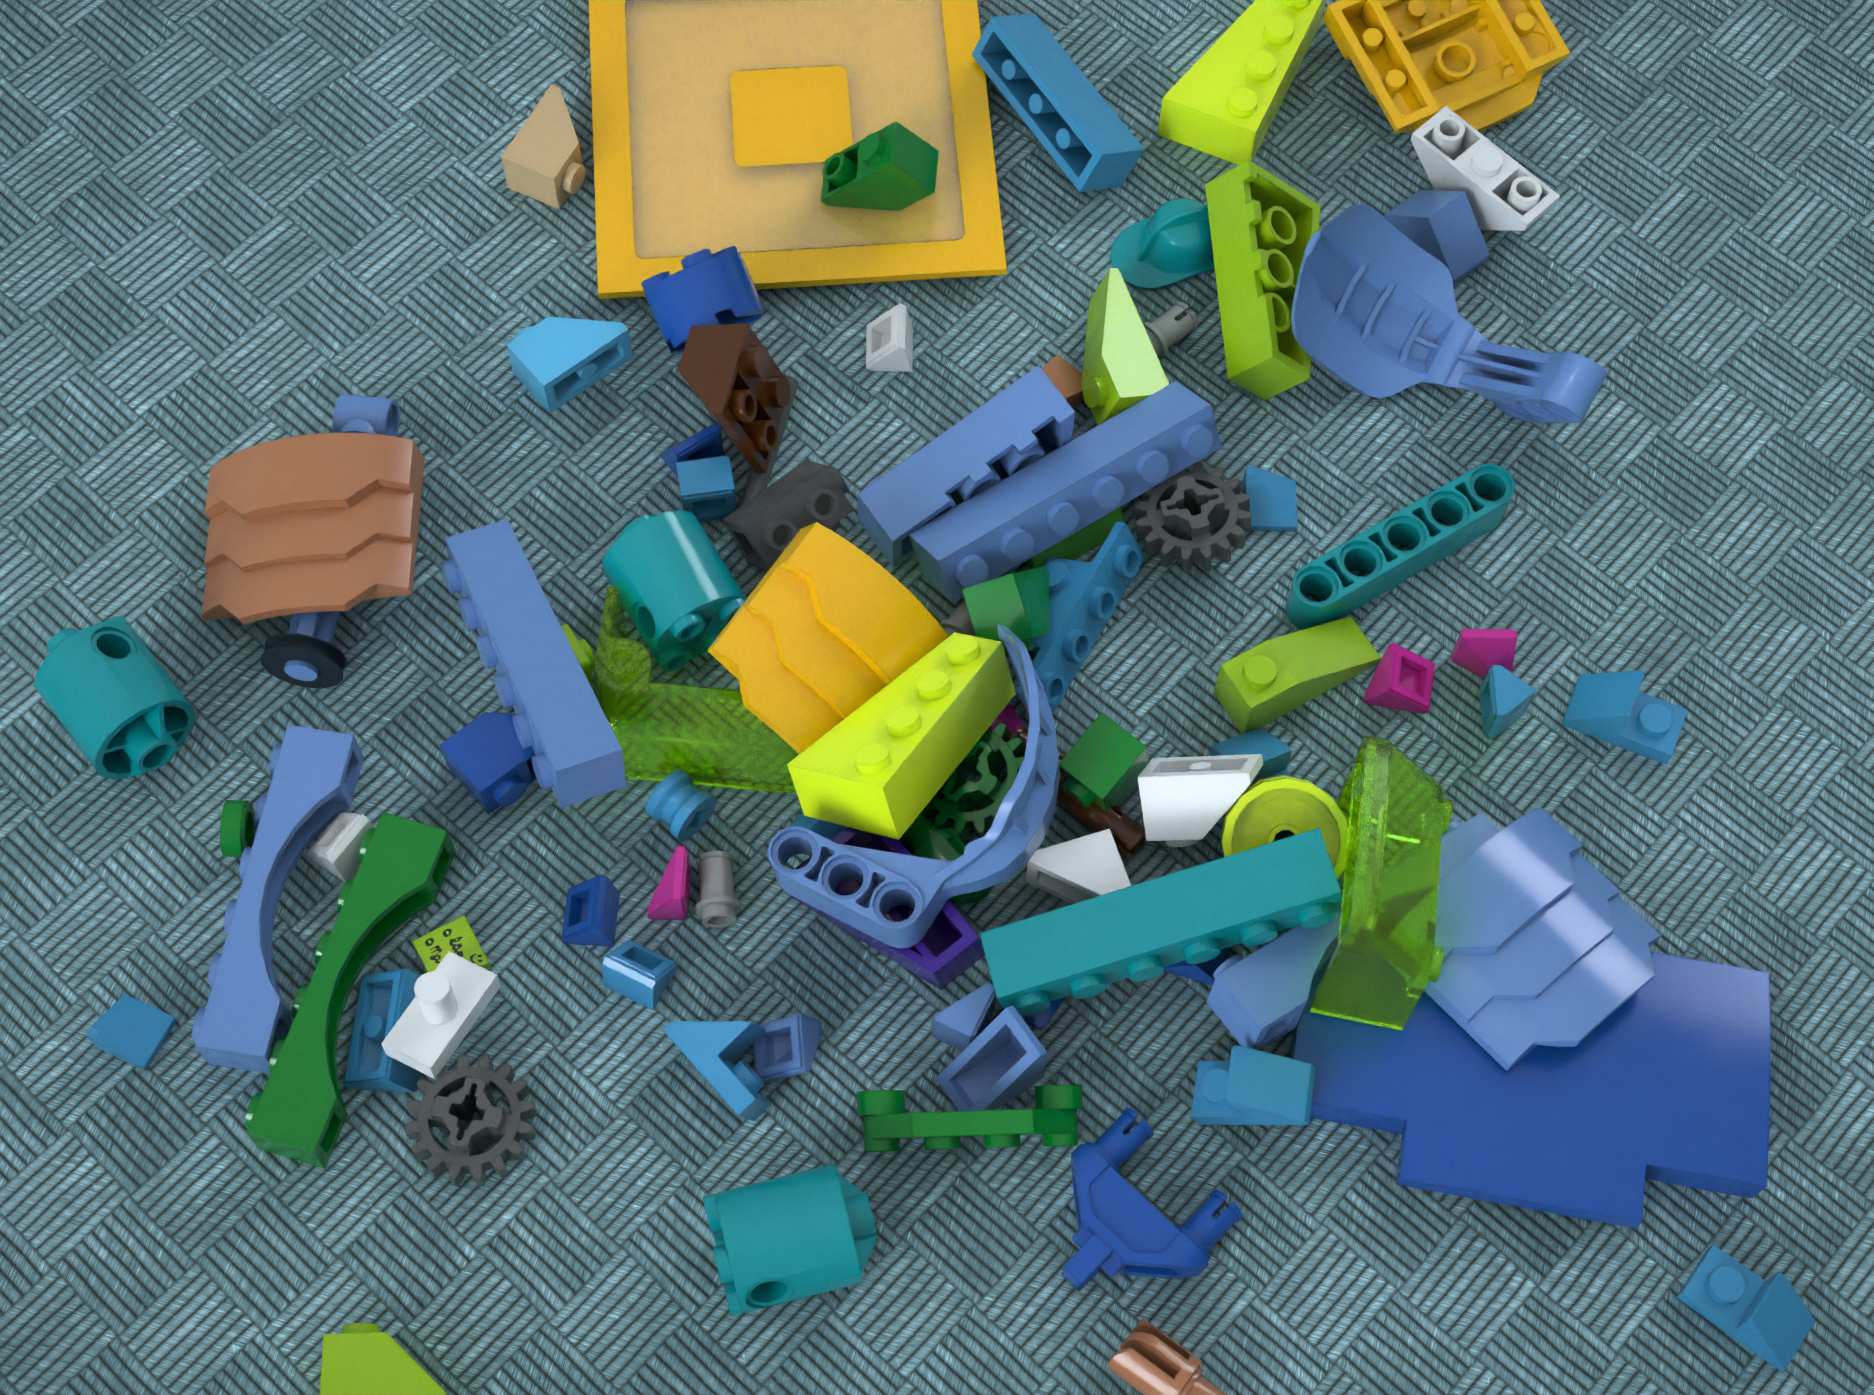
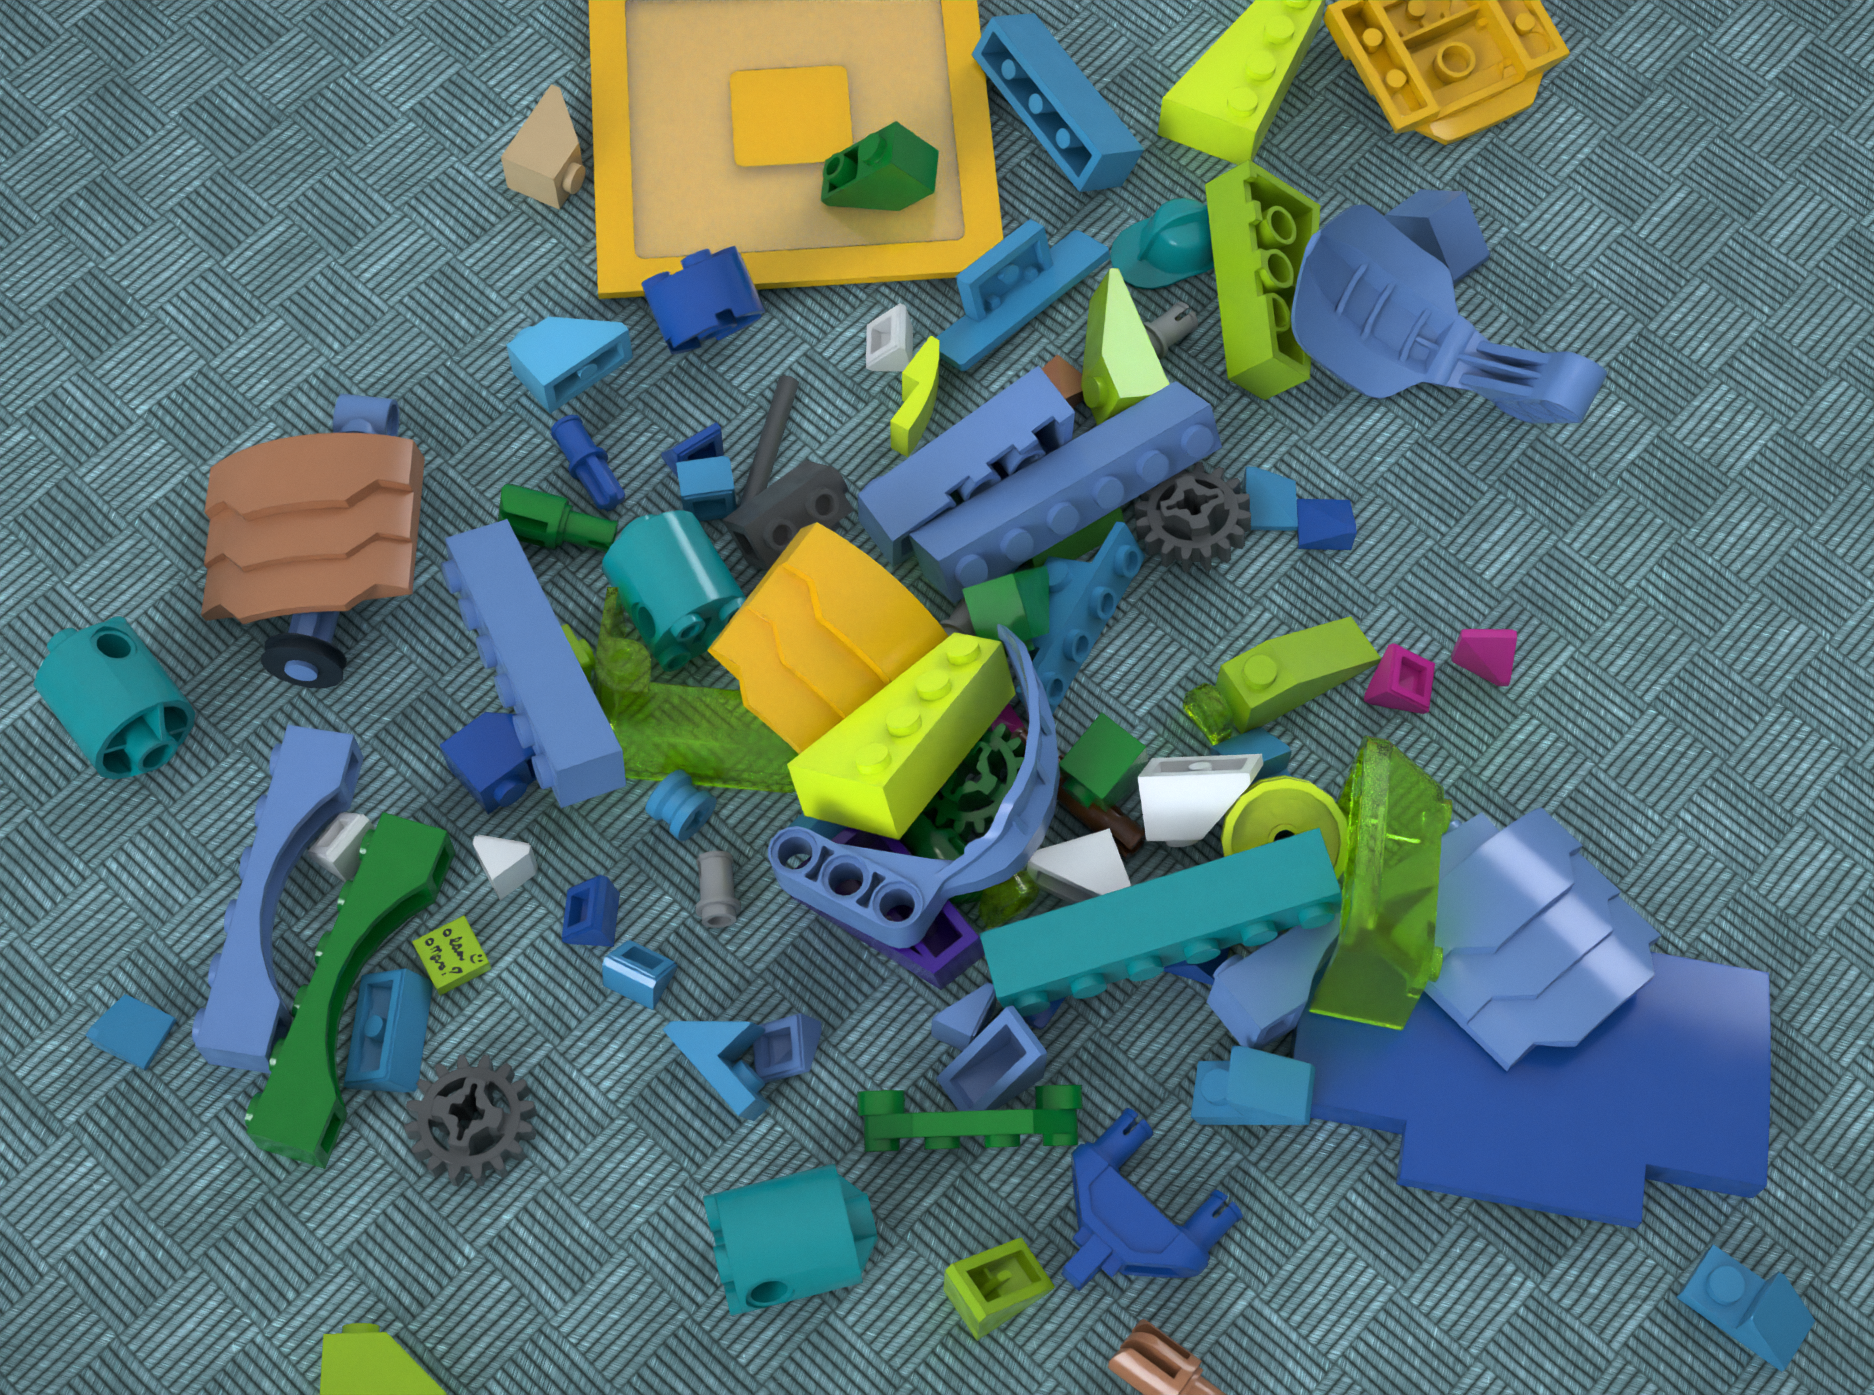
(236, 827): green tile -> none
(440, 1014): white tile -> none
(505, 862): none -> white slope
(550, 520): none -> green arm
(587, 462): none -> blue axle
(673, 890): dark pink slope -> none
(737, 387): reddish brown slope -> none
(919, 395): none -> neon yellow slope
(995, 1285): none -> lime slope
(1007, 899): none -> clear neon green tile
(1013, 287): none -> dark azure bracket
(1209, 712): none -> clear neon green tile
(1325, 524): none -> blue slope
(1410, 527): teal beam -> none
(1496, 185): white slope -> none
(1502, 700): dark azure slope -> none
(1620, 714): dark azure slope -> none

